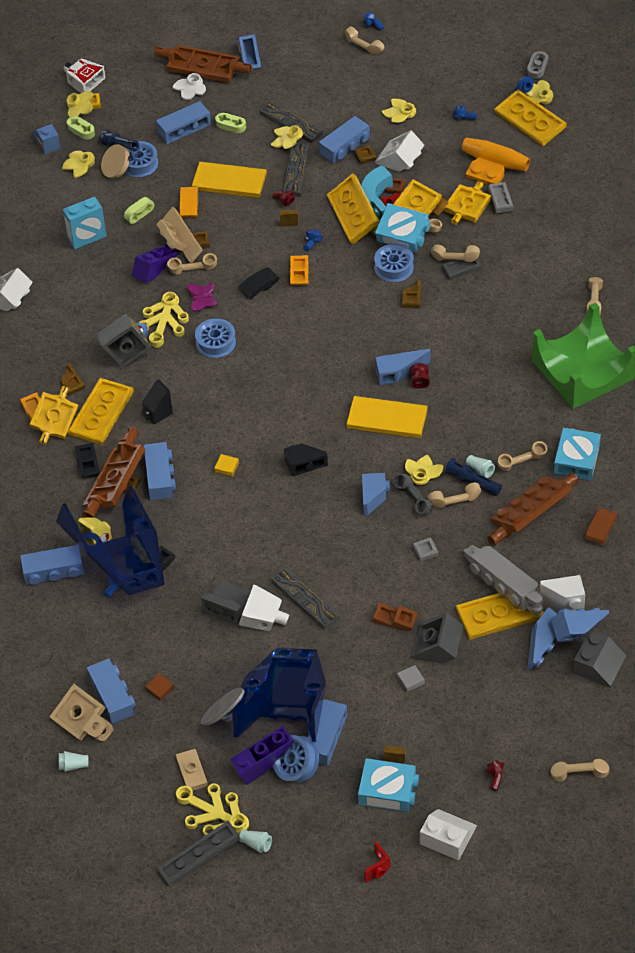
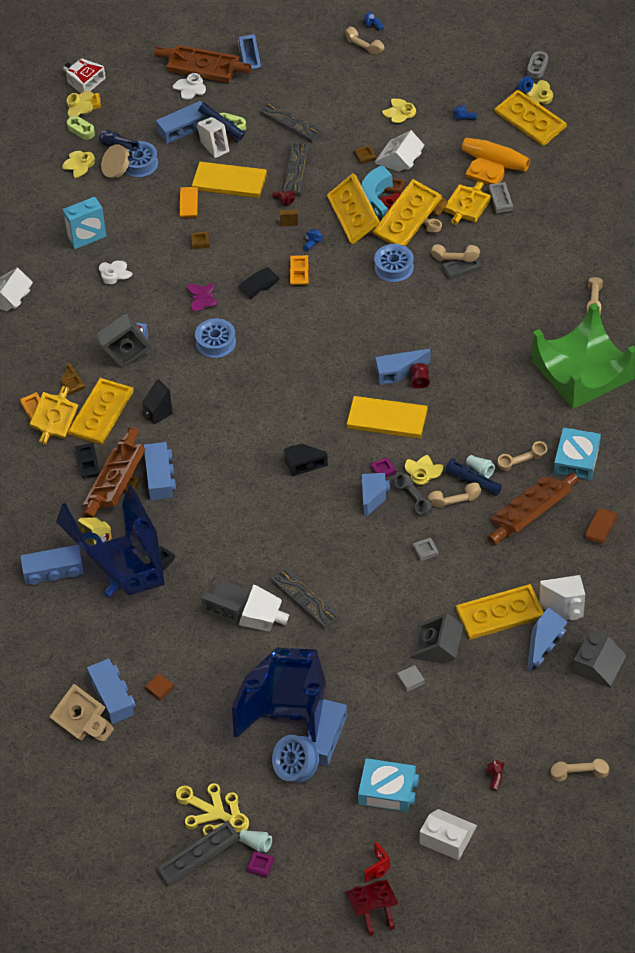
(47, 138): medium blue slope -> none
(71, 761): light aqua cone -> none
(114, 271): none -> white plate
(138, 210): yellowish green beam -> none
(152, 263): dark purple slope -> none
(168, 302): light yellow plant -> none
(176, 267): tan bar -> none
(178, 235): tan bracket -> none
(191, 769): tan plate -> none
(211, 131): none -> white torso
(222, 707): light grey shield -> none
(226, 465): yellow tile -> none
(231, 129): none -> dark blue pin
(260, 864): none -> magenta tile
(262, 755): dark purple slope -> none
(287, 136): light yellow plate -> none
(344, 139): medium blue brick -> none
(372, 897): none -> dark red plate
(383, 466): none -> magenta tile
(395, 754): pearl gold tile -> none
(396, 618): dark orange slope -> none
(402, 227): medium azure brick -> none
(412, 296): pearl gold tile -> none
(505, 578): light grey hinge -> none
(573, 624): medium blue slope -> none

